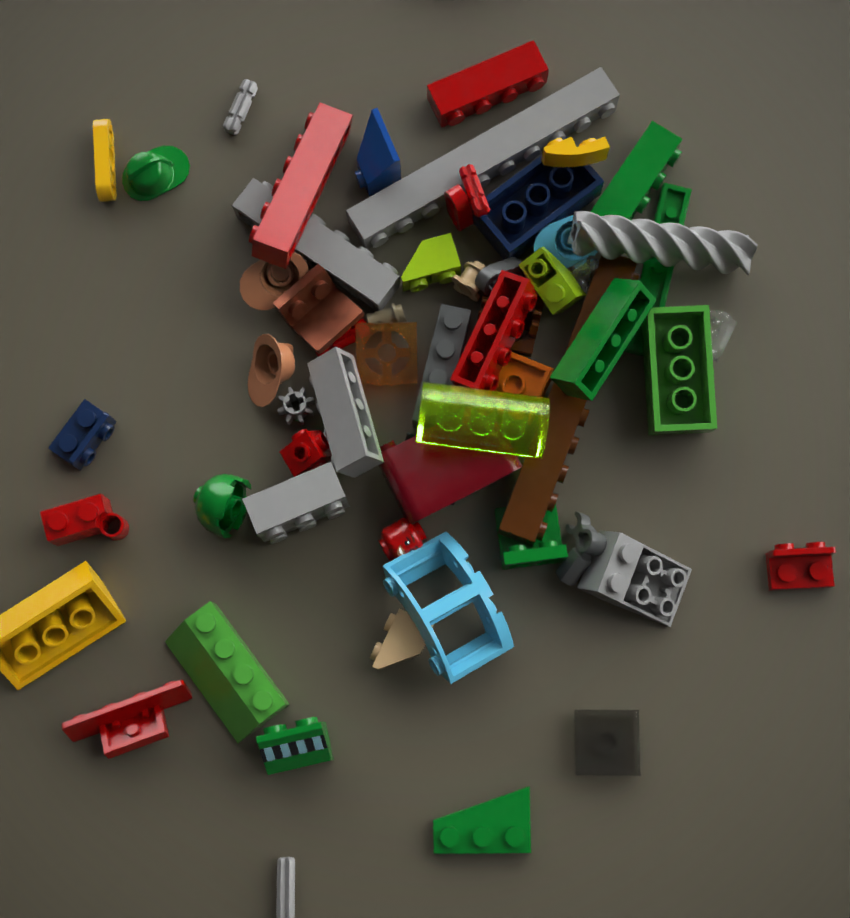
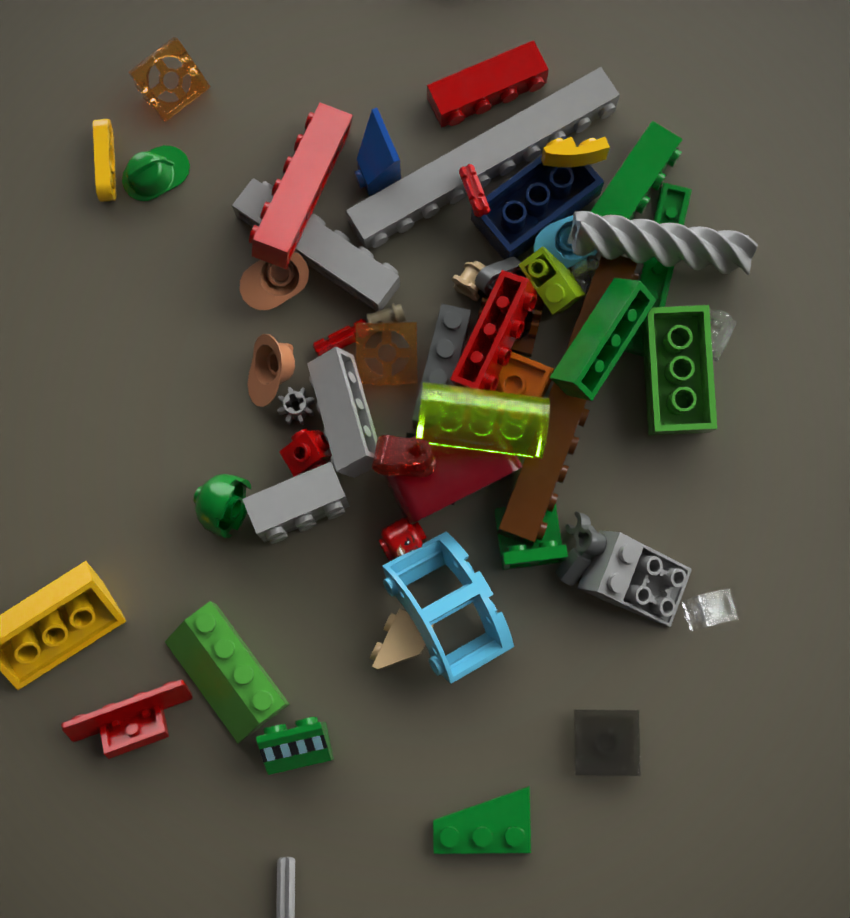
(82, 520): red hinge -> none
(83, 435): dark blue bracket -> none
(140, 75): none -> clear orange piece
(240, 107): light grey axle -> none
(318, 309): copper bracket -> none
(402, 456): none -> clear red piece
(432, 263): lime slope -> none
(458, 207): red beam -> none
(709, 609): none -> clear bracket
(800, 567): red bracket -> none

